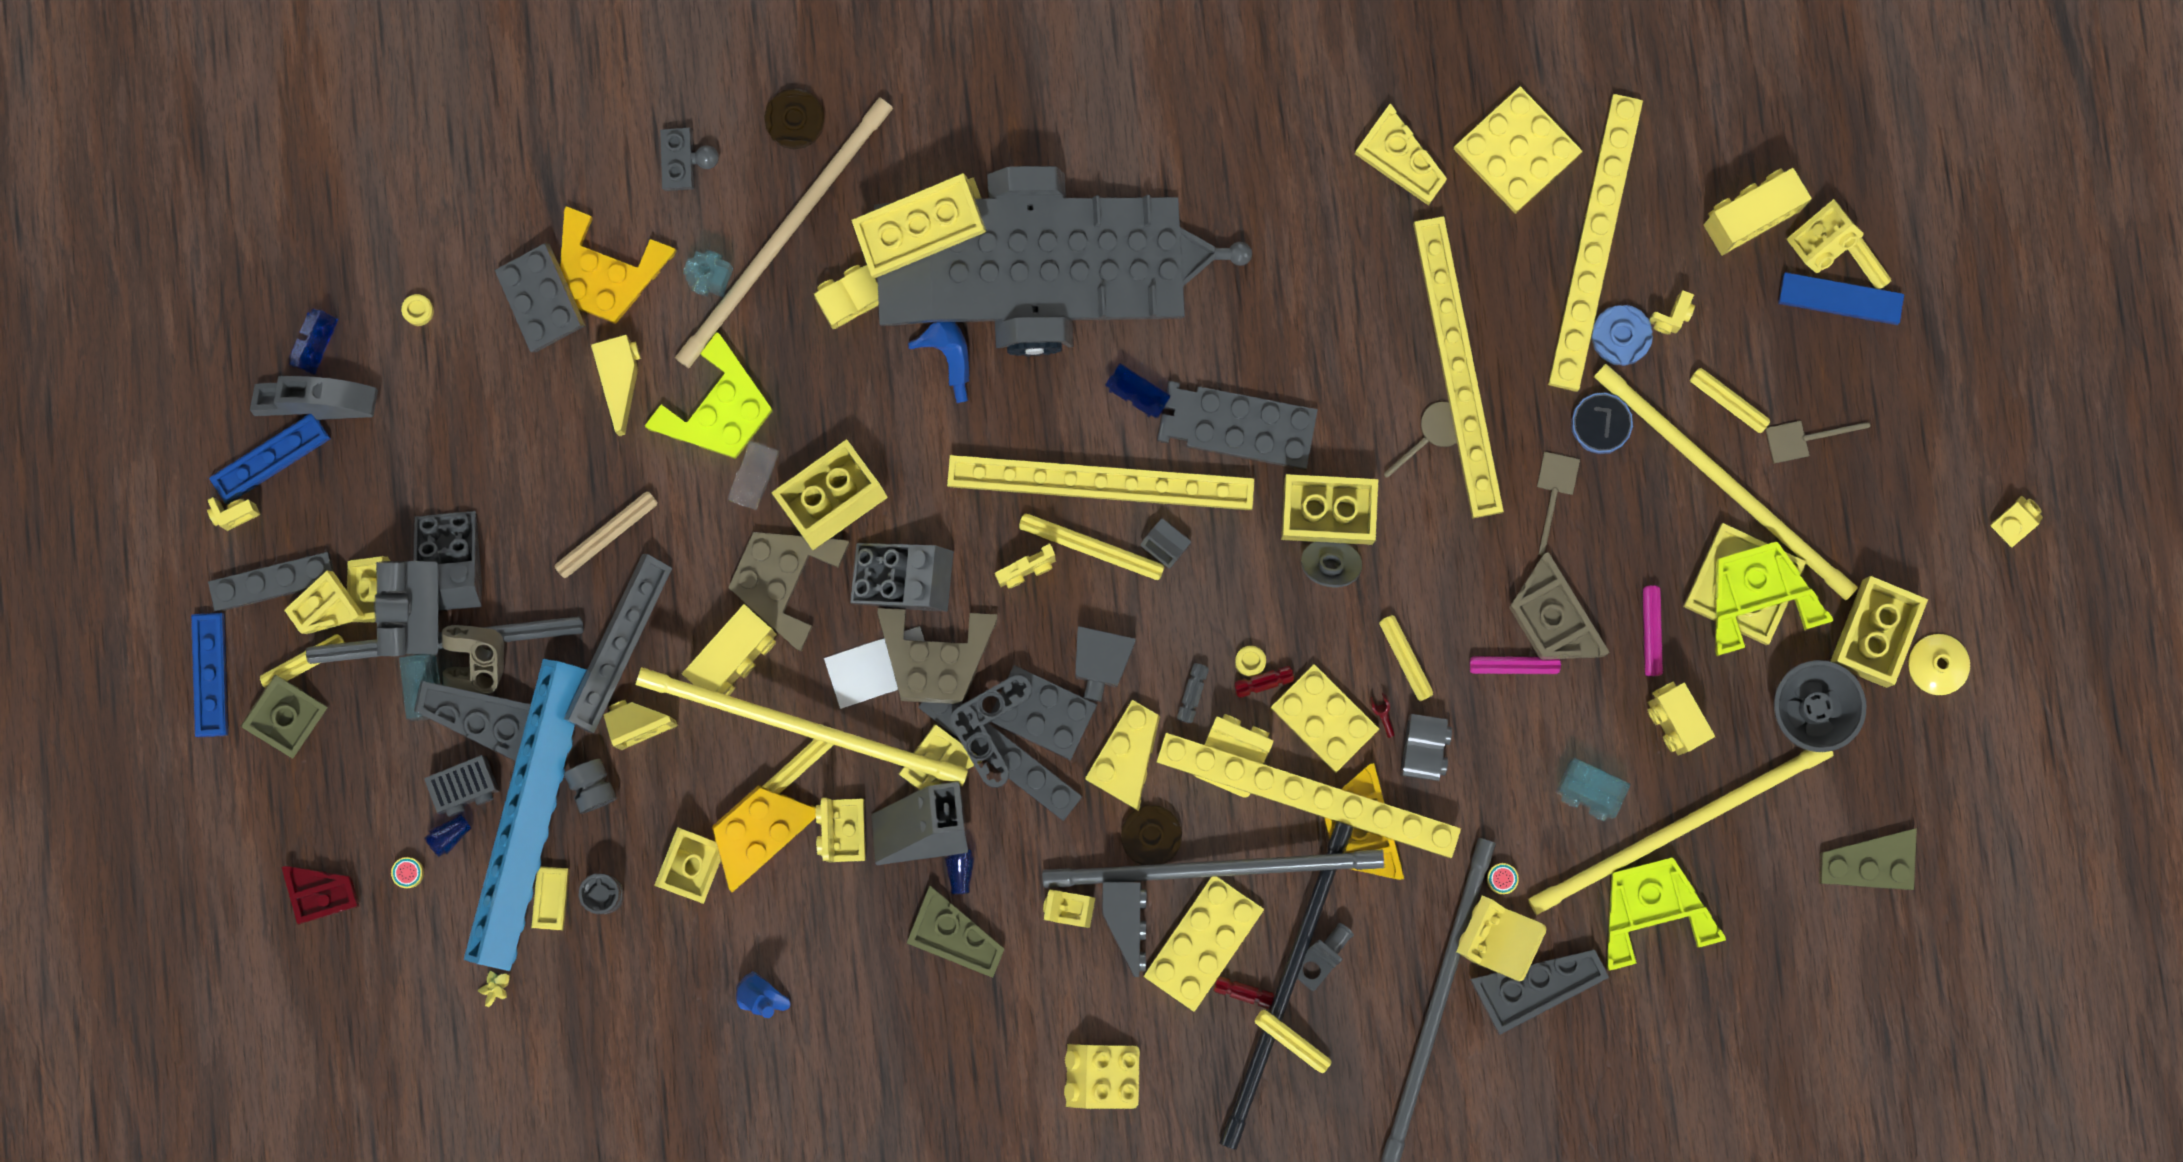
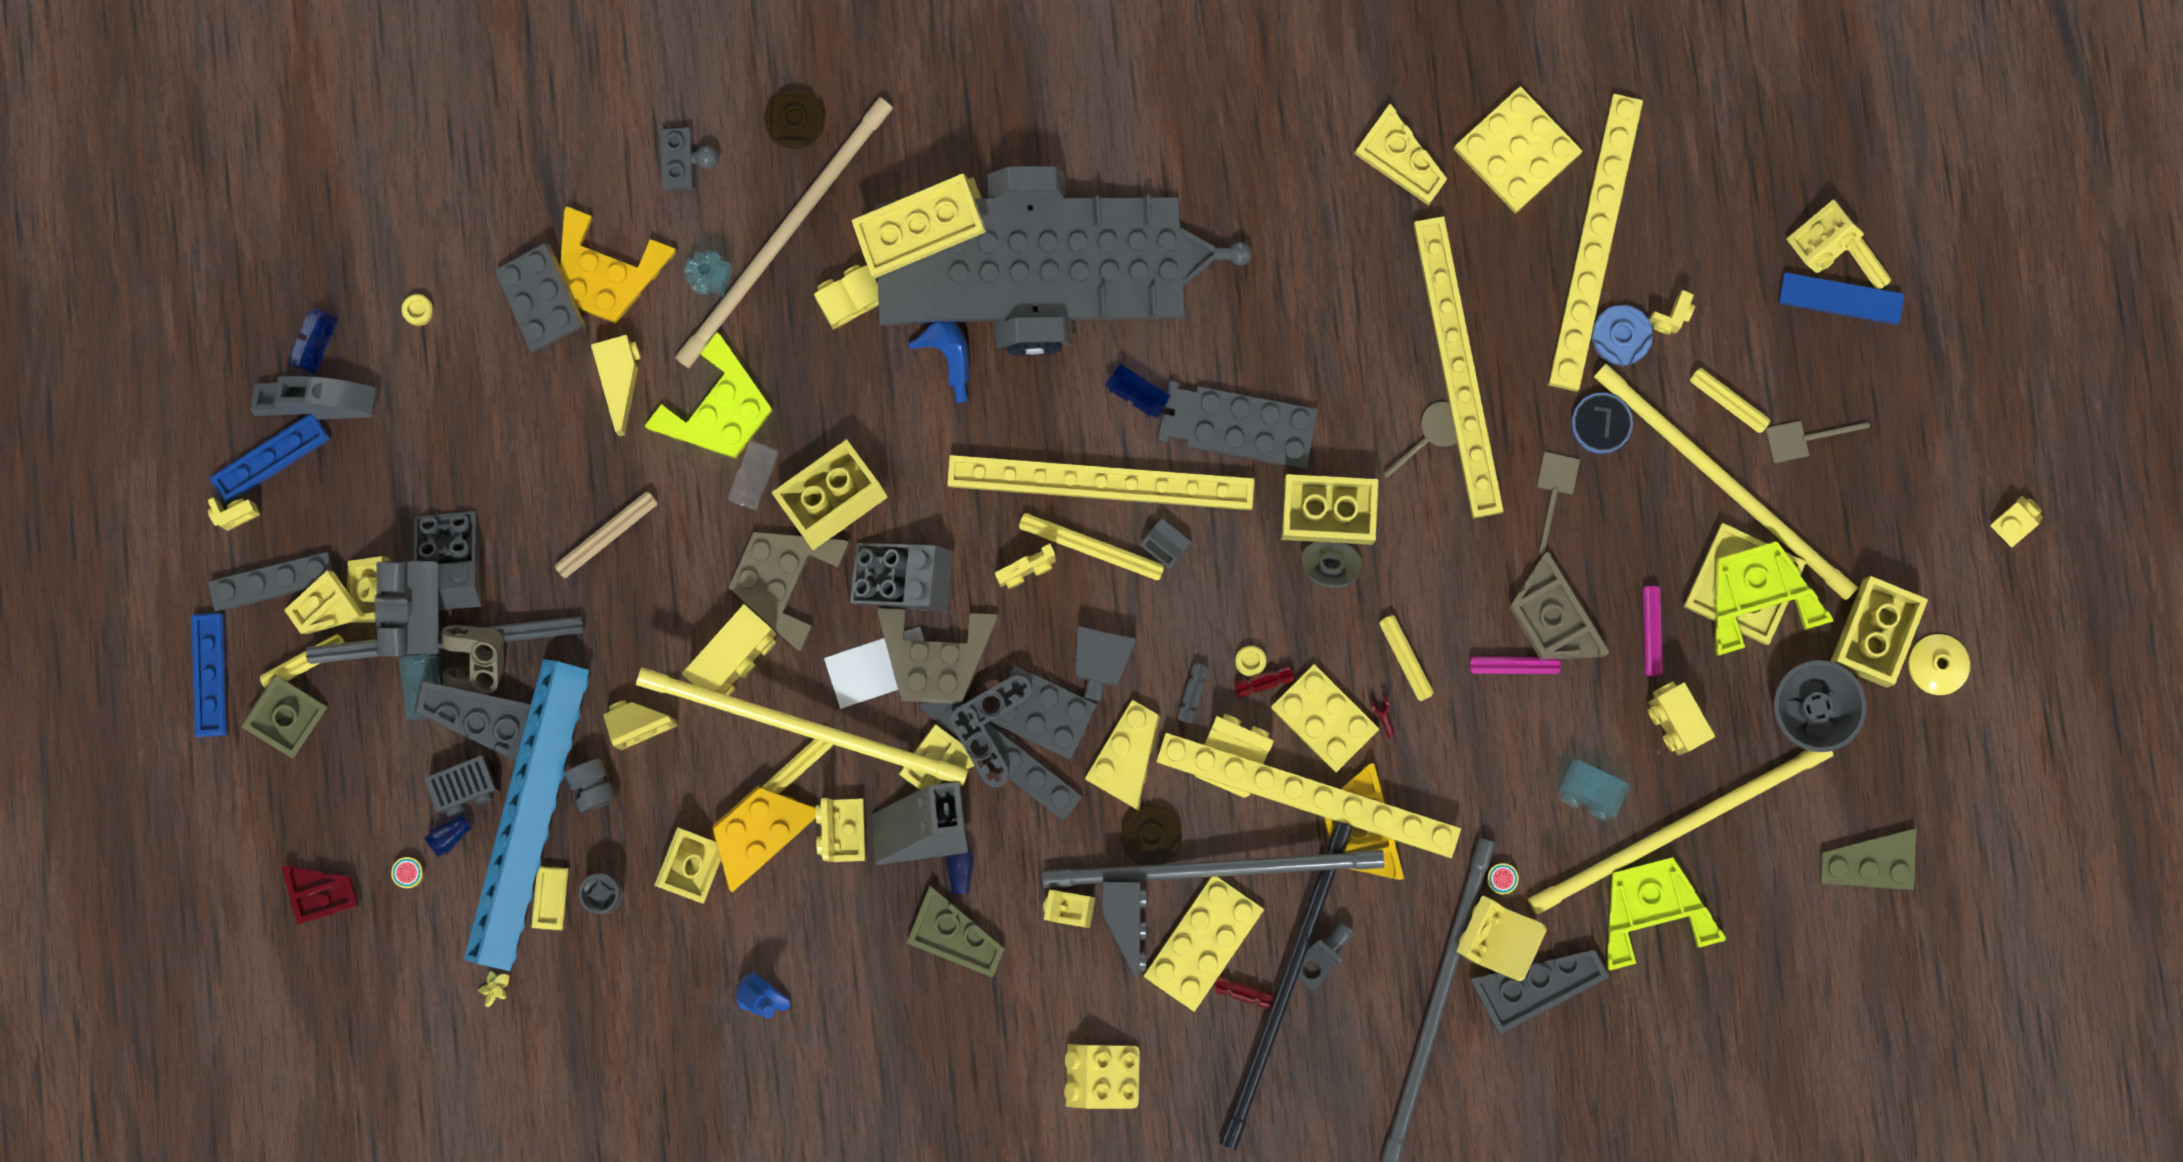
(618, 643): dark grey plate -> none
(1292, 1041): light yellow axle -> none
(1425, 747): dark grey brick -> none
(1756, 210): light yellow brick -> none

